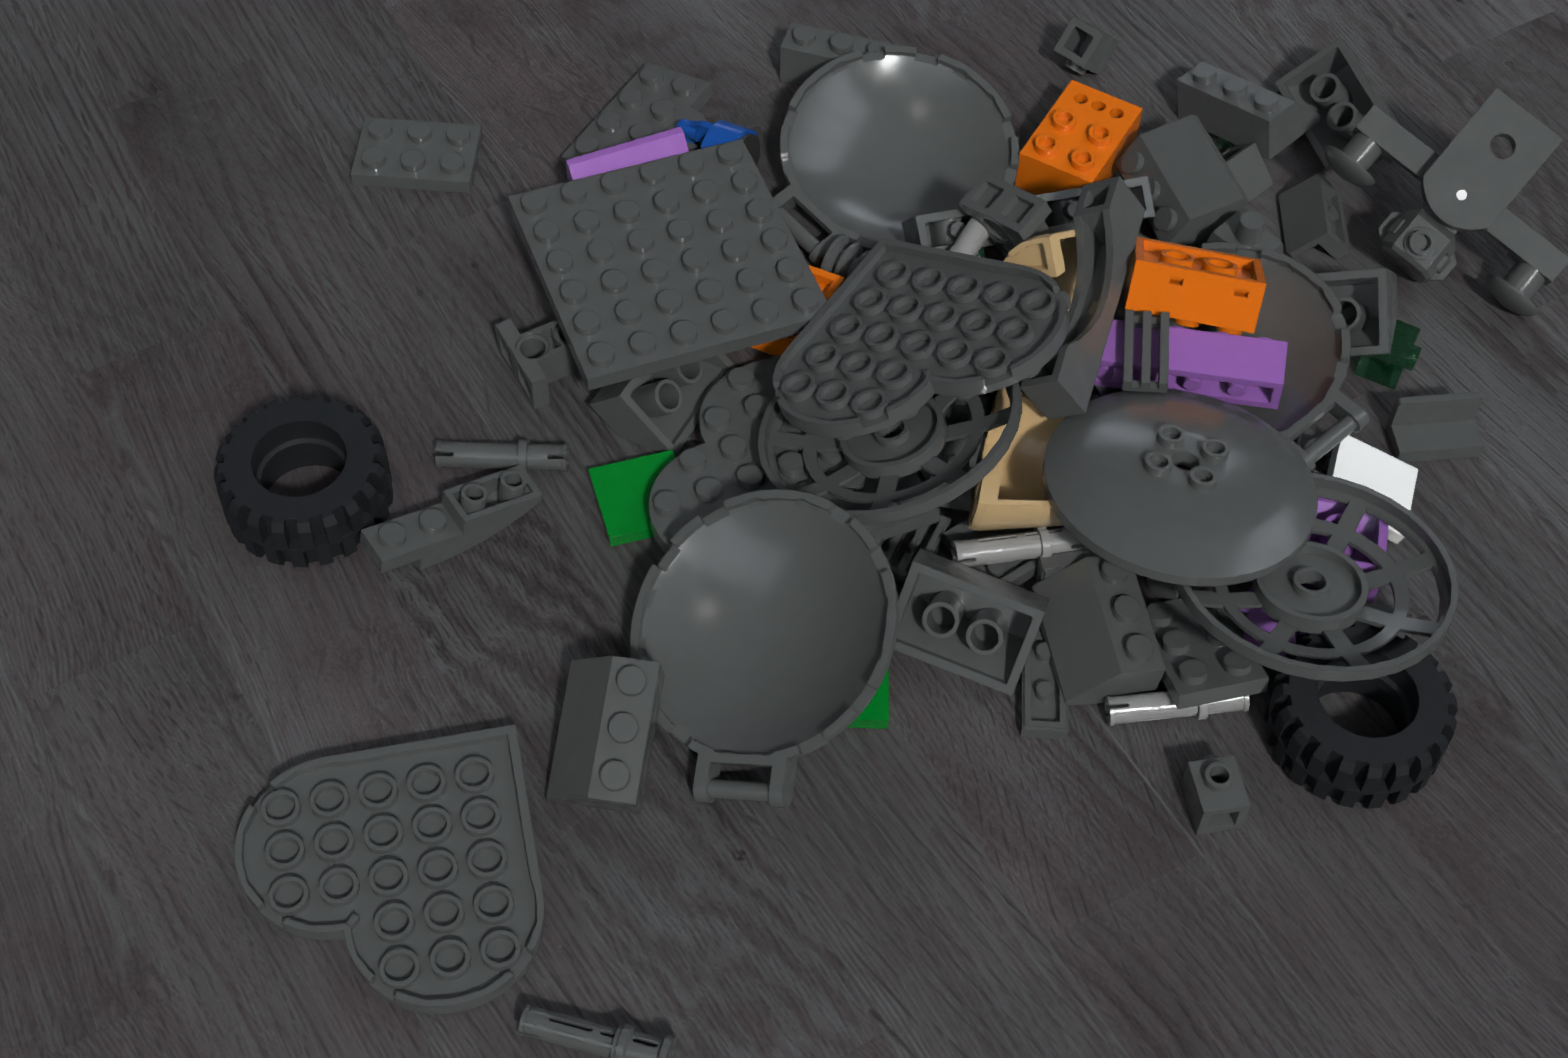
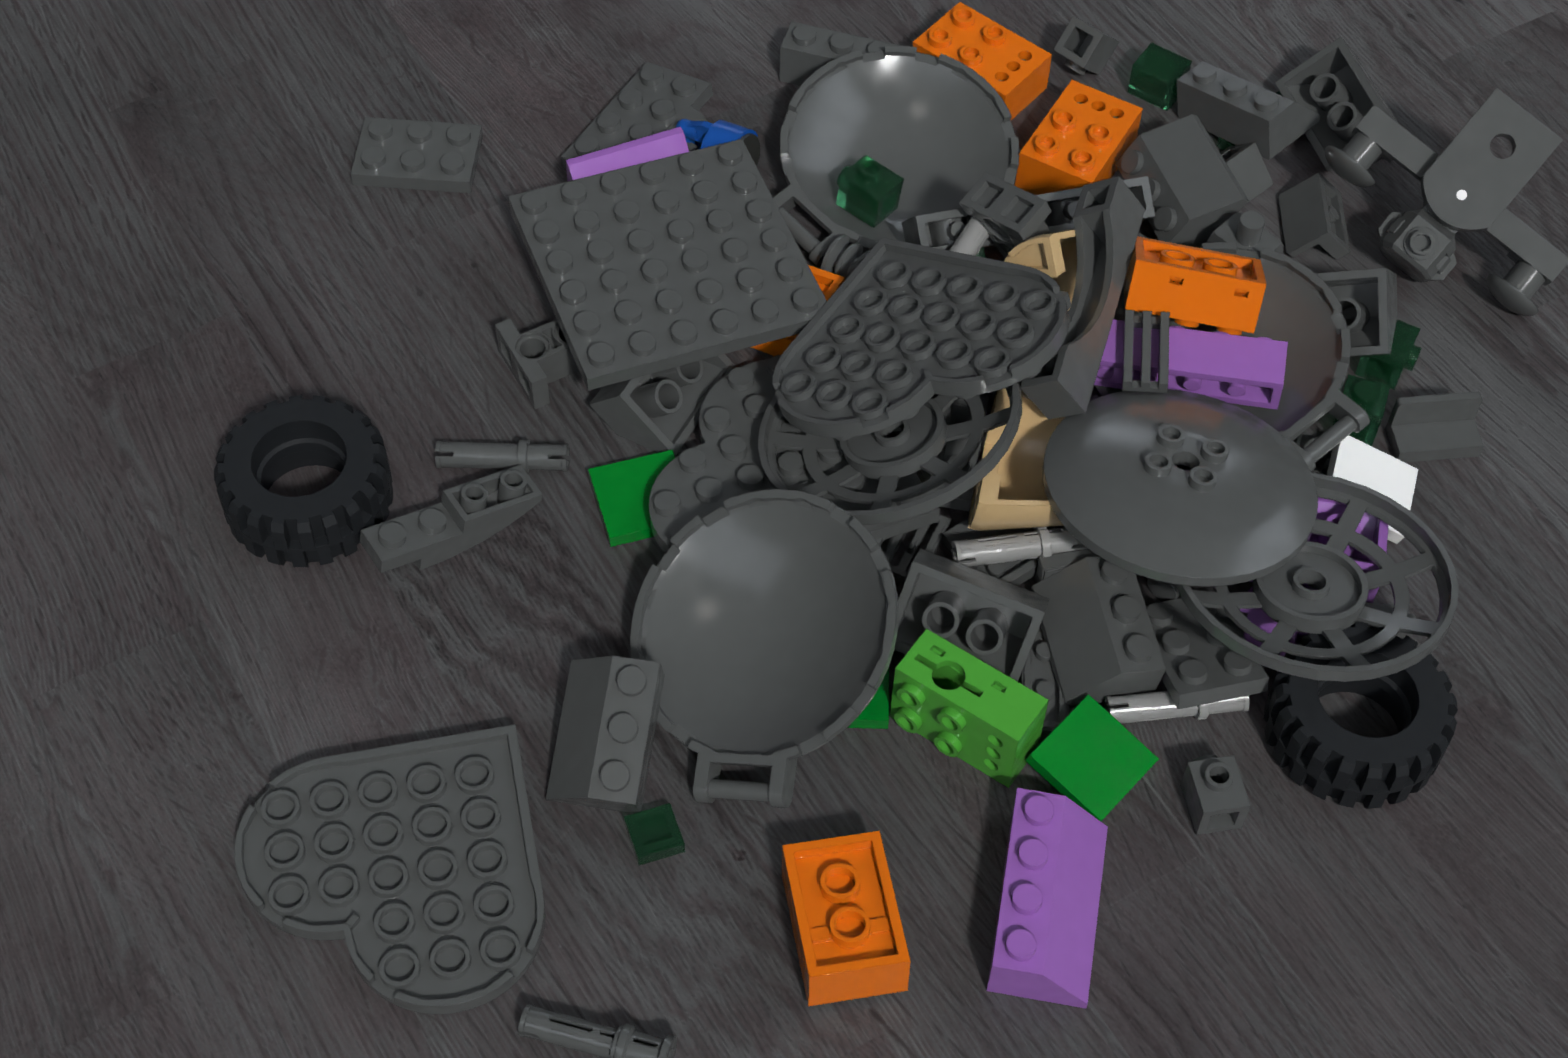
(654, 834): none -> clear green tile
(845, 918): none -> orange piece
(869, 190): none -> clear green brick
(967, 707): none -> bright green piece
(997, 54): none -> orange piece
(1048, 901): none -> medium lavender slope
(1092, 758): none -> green tile
(1156, 76): none -> clear green brick
(1372, 398): none -> clear green brick

